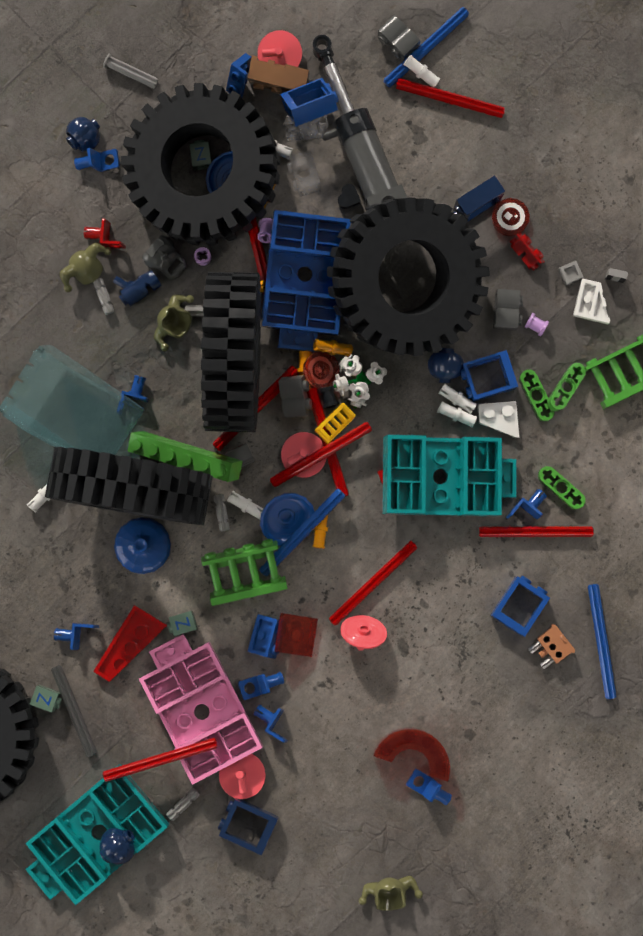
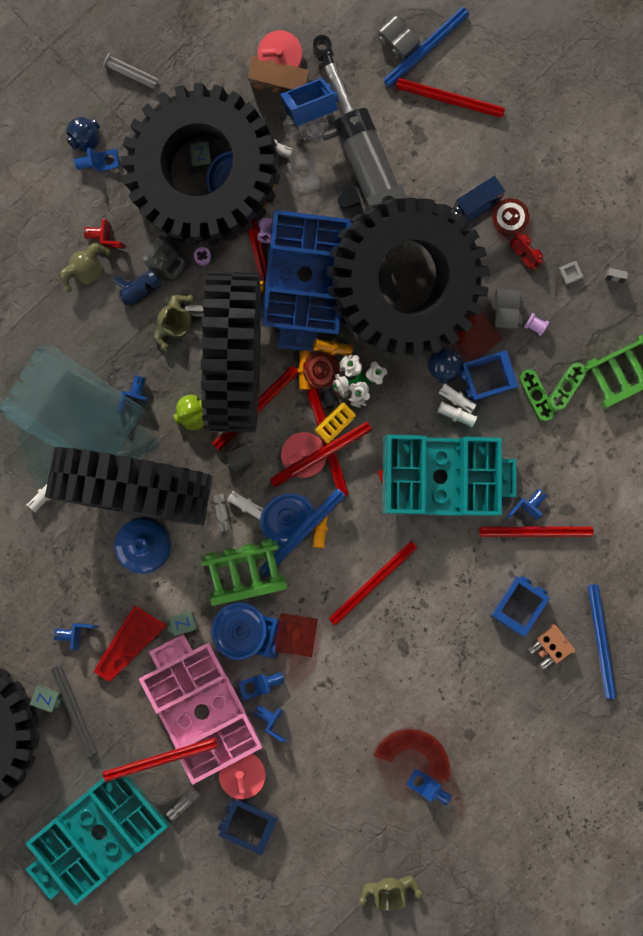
(103, 296): light grey axle -> none
(117, 846): dark blue plant -> none
(184, 455): bright green brick -> none
(189, 412): none -> lime plant
(238, 75): blue bracket -> none
(238, 631): none -> blue hat
(294, 396): dark grey brick -> none
(363, 632): coral shield -> none
(421, 71): white pin -> none
(479, 338): none -> clear red tile
(500, 417): white wing -> none
(553, 475): bright green beam -> none
(591, 303): white wing -> none

